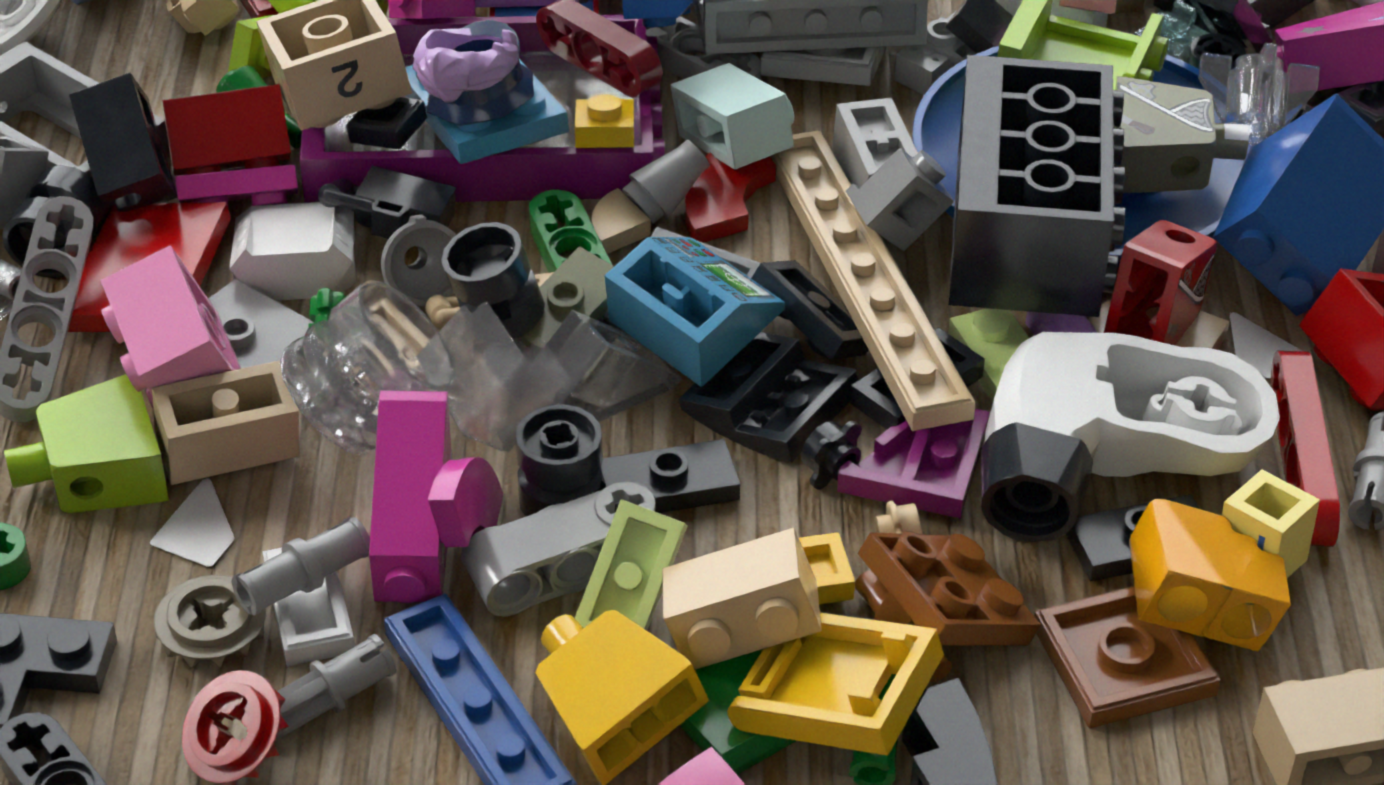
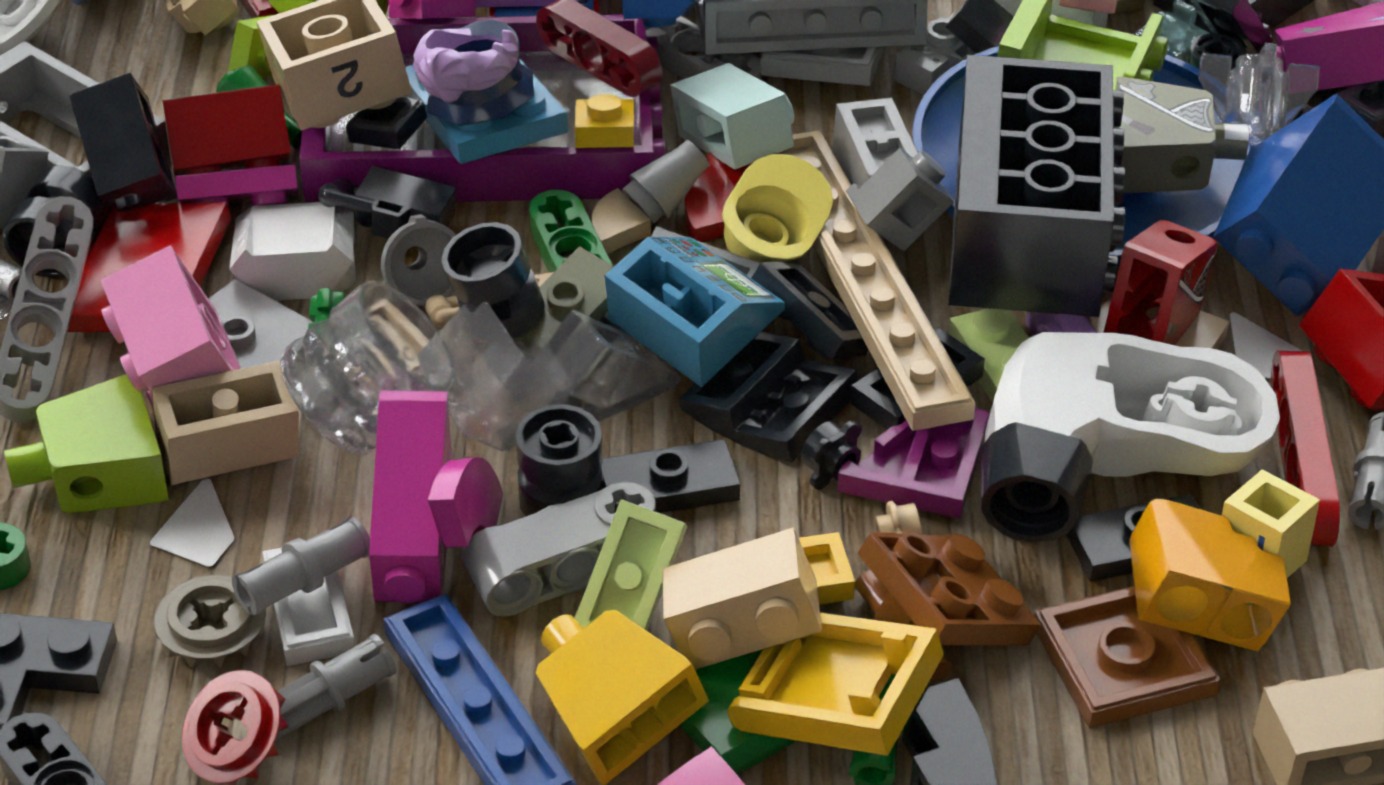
(776, 209): none -> light yellow piece

